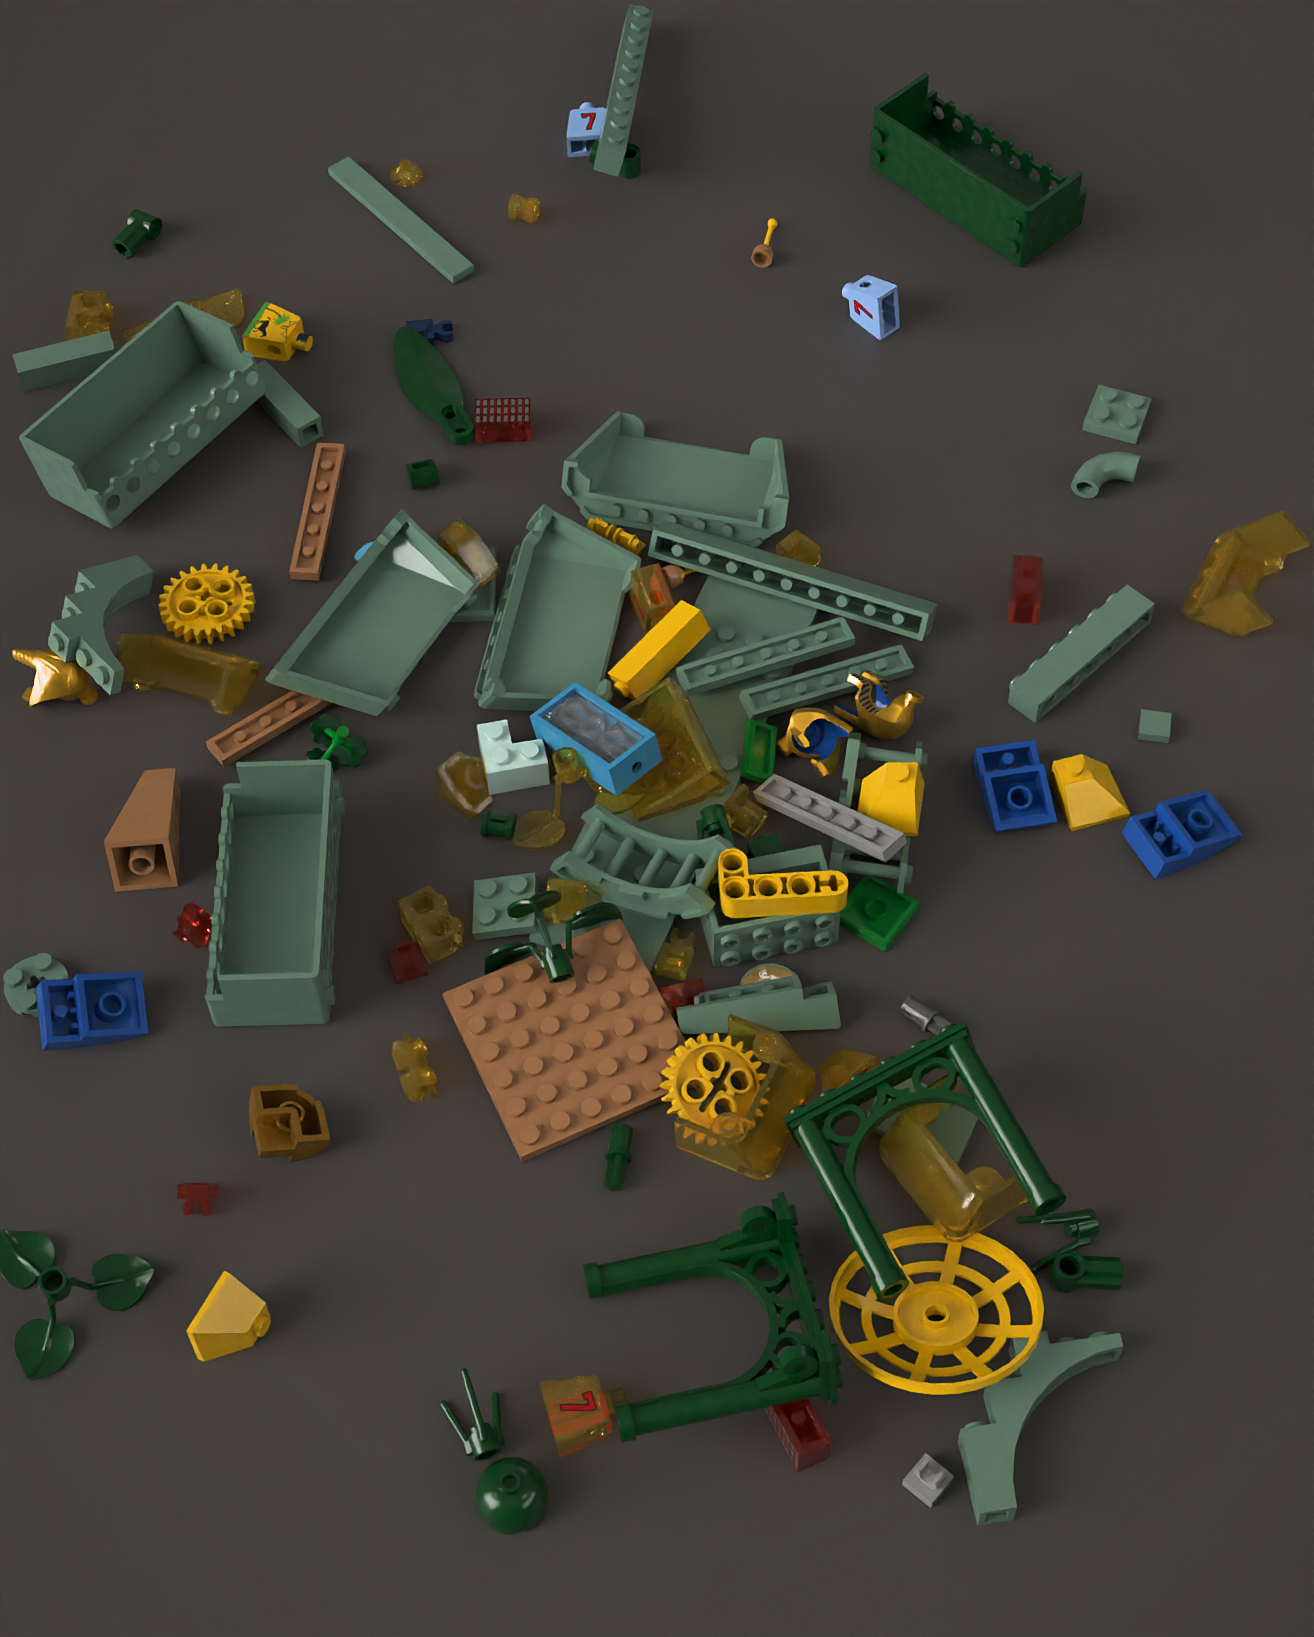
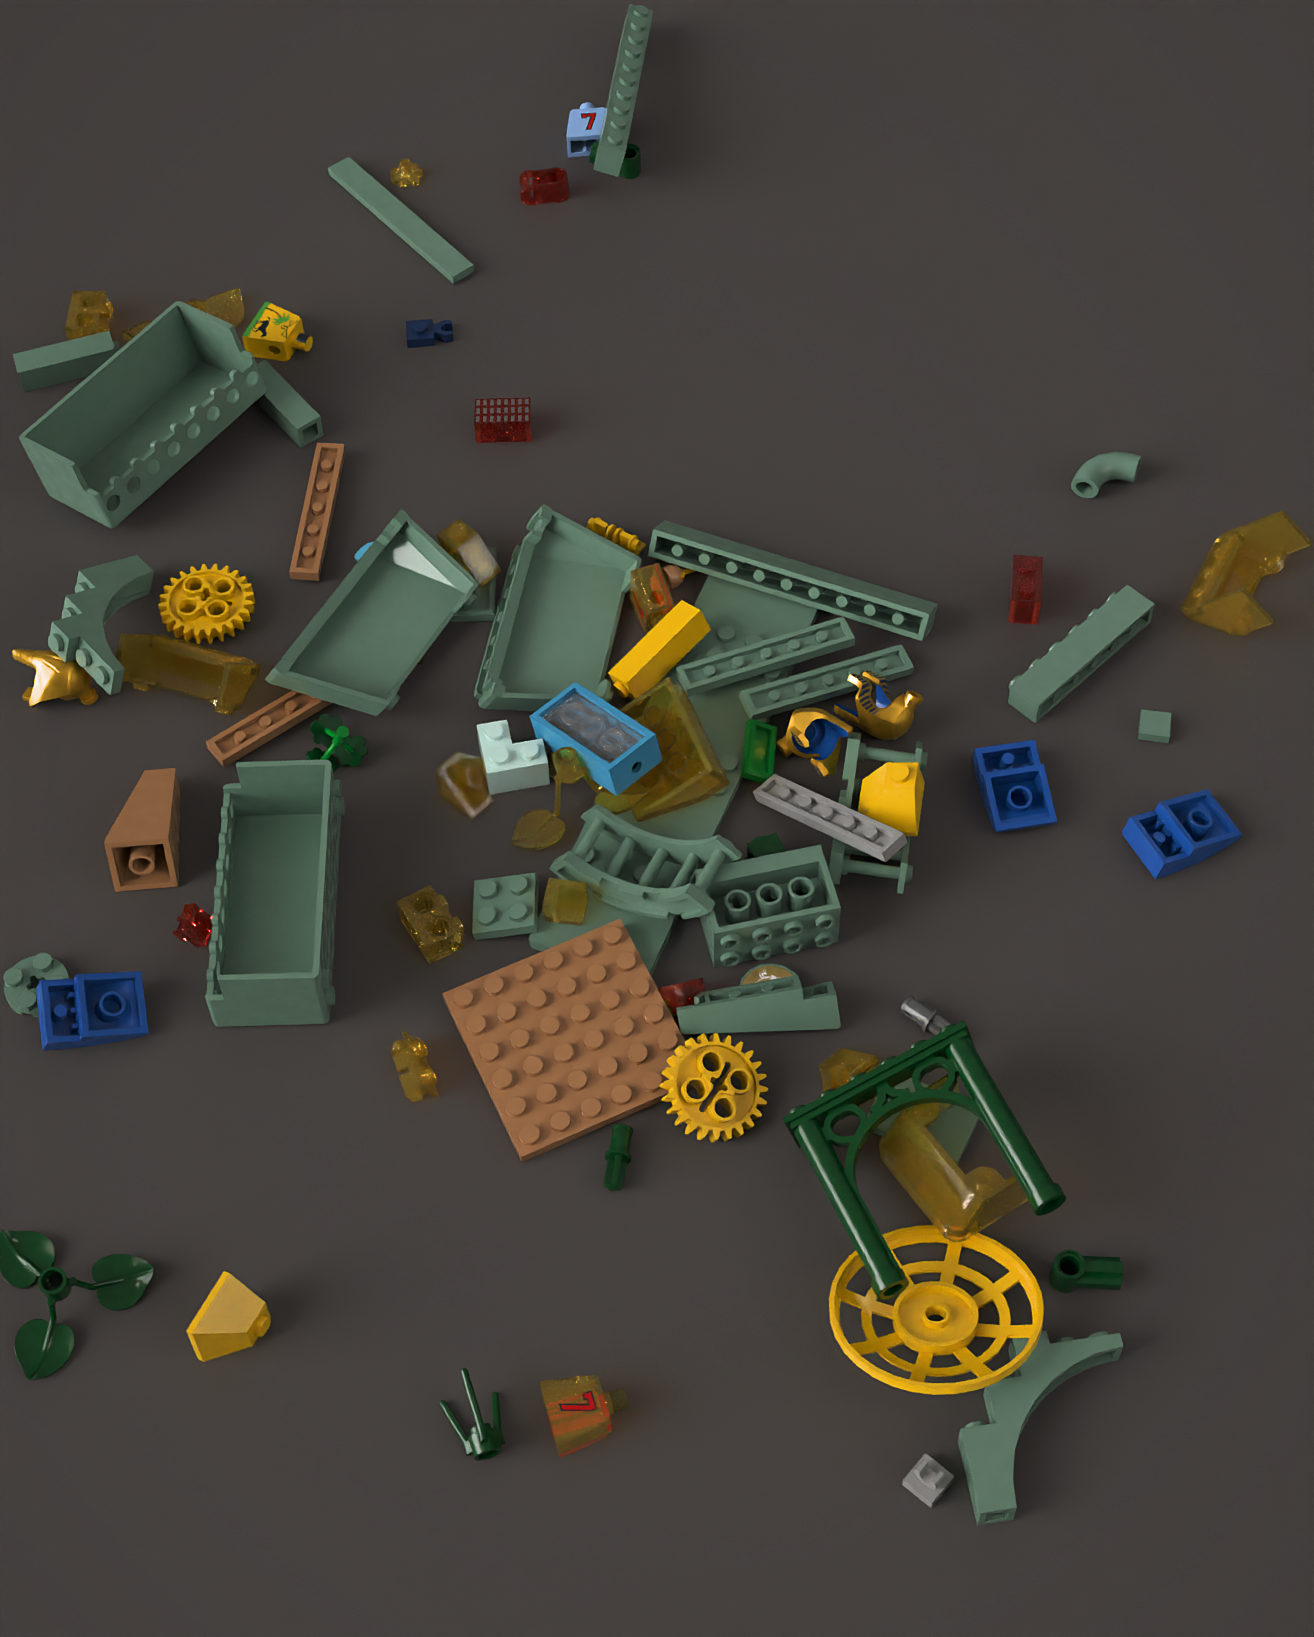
(138, 229): dark green piece -> none
(199, 1193): clear red tile -> none
(287, 1122): pearl gold brick -> none
(407, 961): clear red tile -> none
(422, 474): dark green brick -> none
(431, 385): dark green plant -> none
(498, 824): dark green bush -> none
(512, 1495): dark green cylinder -> none
(523, 208): clear yellow wheel -> none
(547, 186): none -> clear red piece
(555, 959): dark green plant -> none
(652, 480): sand green windscreen -> none
(675, 957): clear yellow plate -> none
(714, 822): dark green plant -> none
(743, 814): clear yellow panel -> none
(754, 1142): clear yellow windscreen -> none
(762, 253): medium nougat hinge -> none
(800, 548): clear yellow panel -> none
(800, 1373): dark green arch -> none
(800, 1433): clear red brick -> none
(823, 890): yellow beam -> none
(873, 305): light blue torso -> none
(877, 911): green tile -> none
(968, 178): dark green container -> none
(1077, 1224): dark green plant -> none
(1086, 792): yellow slope -> none
(1117, 414): sand green plate -> none

